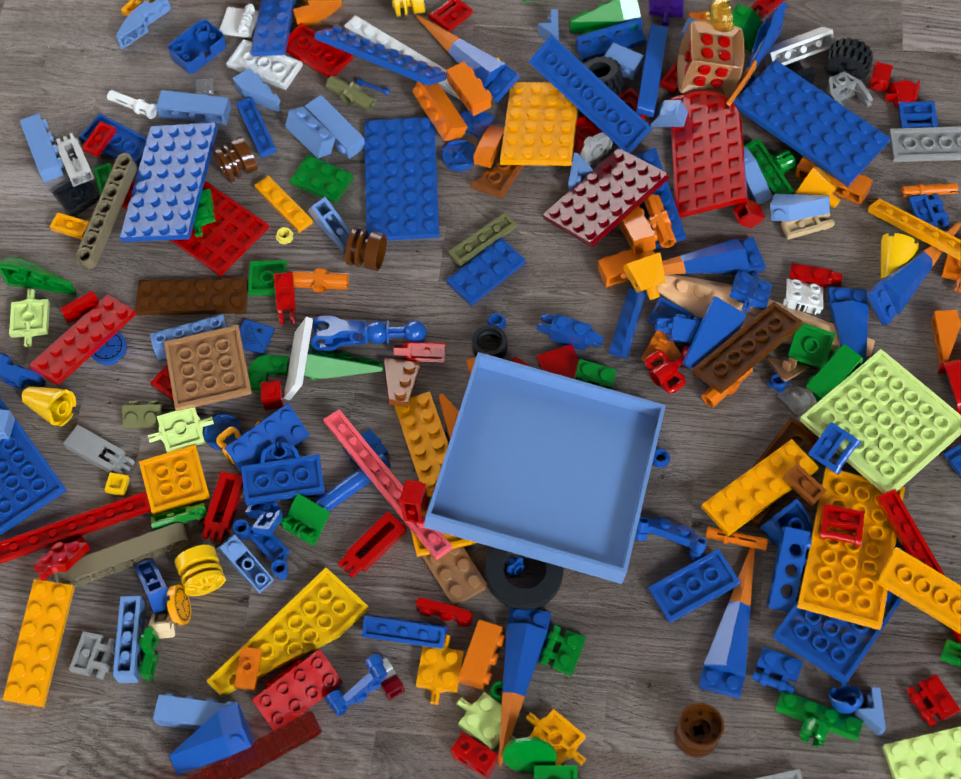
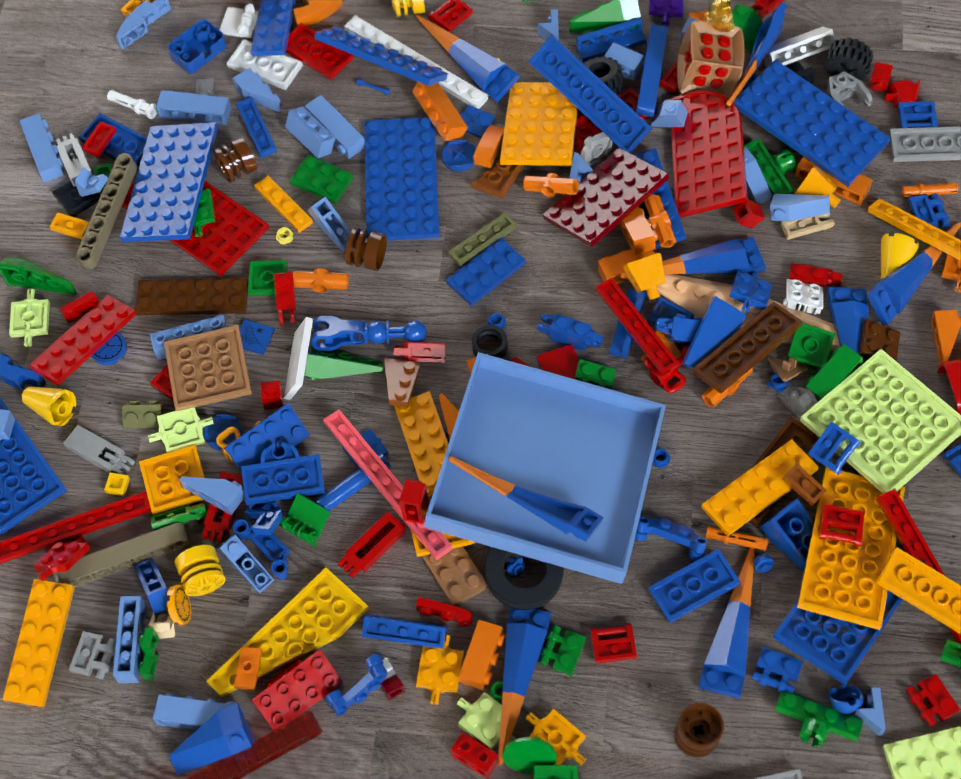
(89, 183): none -> medium blue slope
(215, 491): none -> medium blue slope
(265, 366): green plate -> none
(351, 93): olive piece -> none
(469, 88): orange brick -> none
(550, 185): none -> orange piece
(560, 514): none -> blue plate
(613, 649): none -> red plate
(637, 326): none -> red plate
(763, 563): none -> blue plate
(783, 558): blue brick -> none
(877, 337): none -> reddish brown plate

